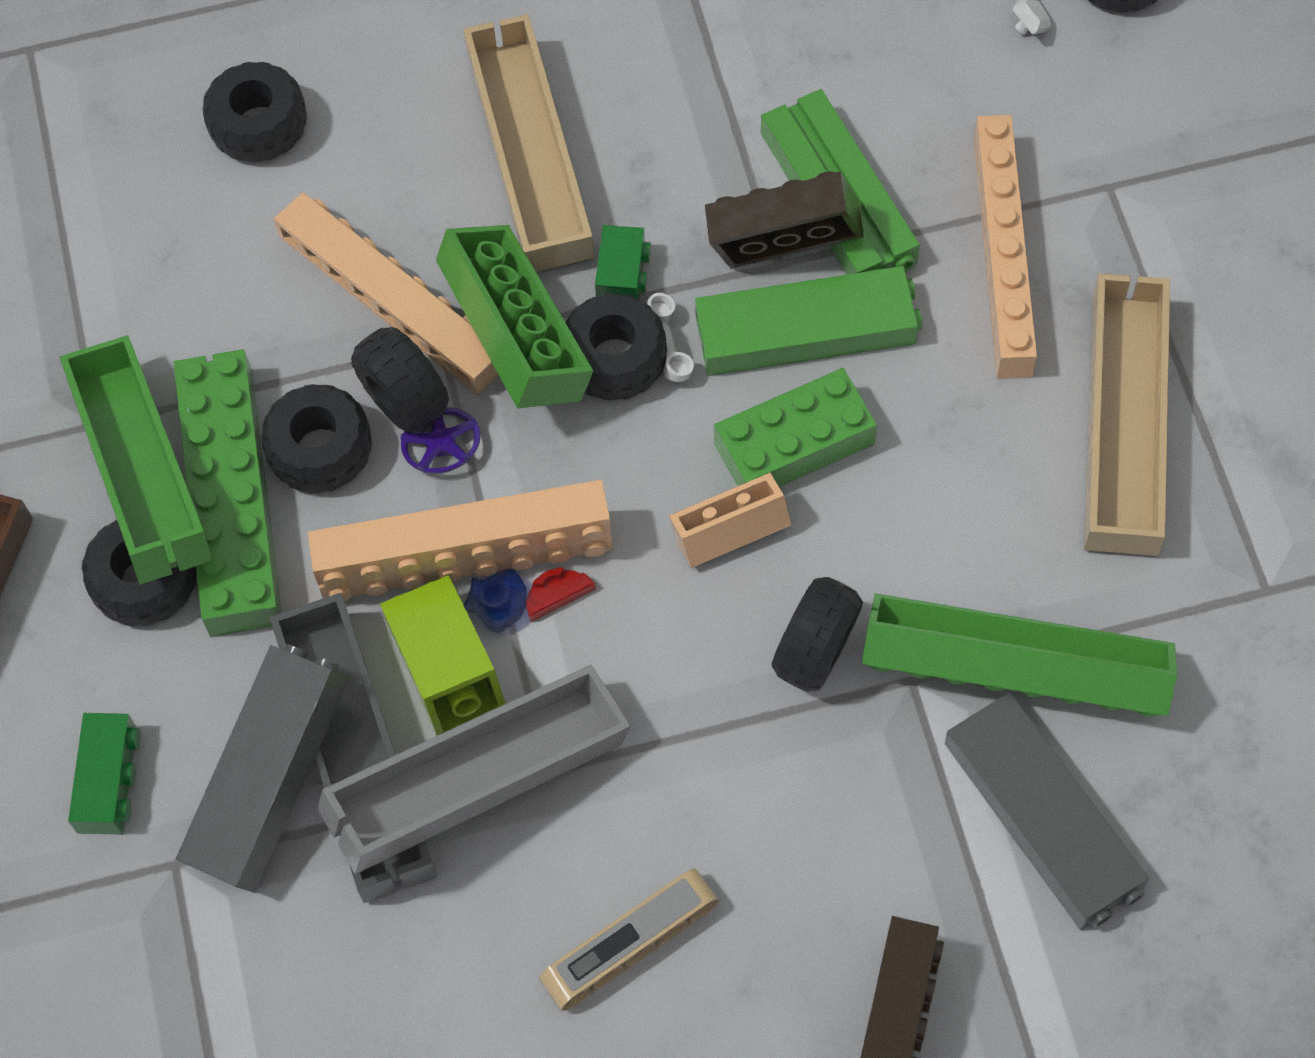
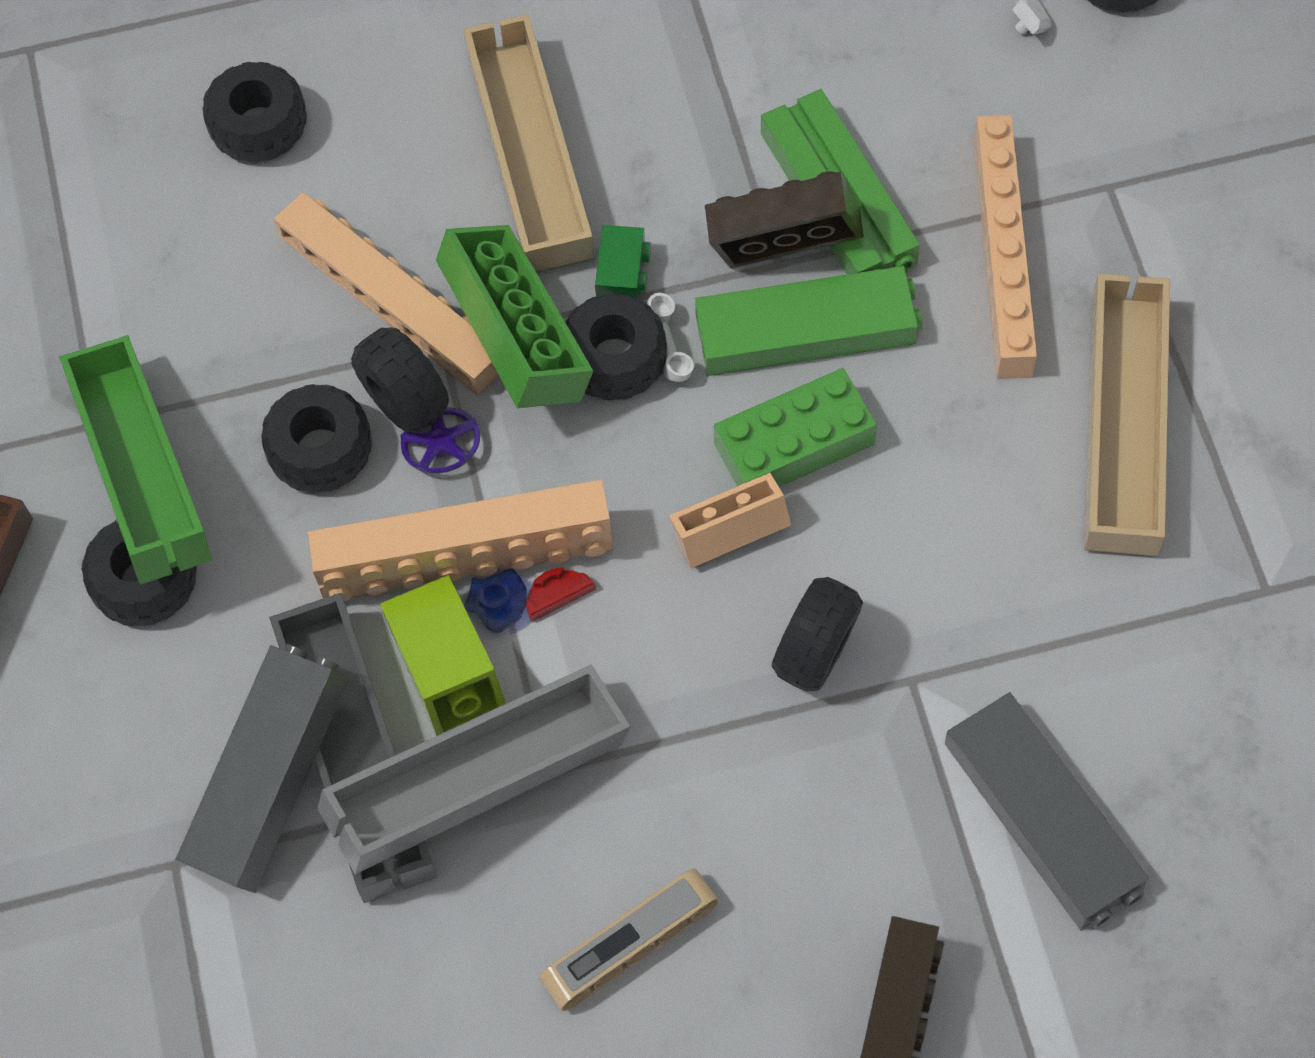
(104, 773): green brick -> none
(228, 491): bright green piece -> none
(1021, 655): bright green piece -> none

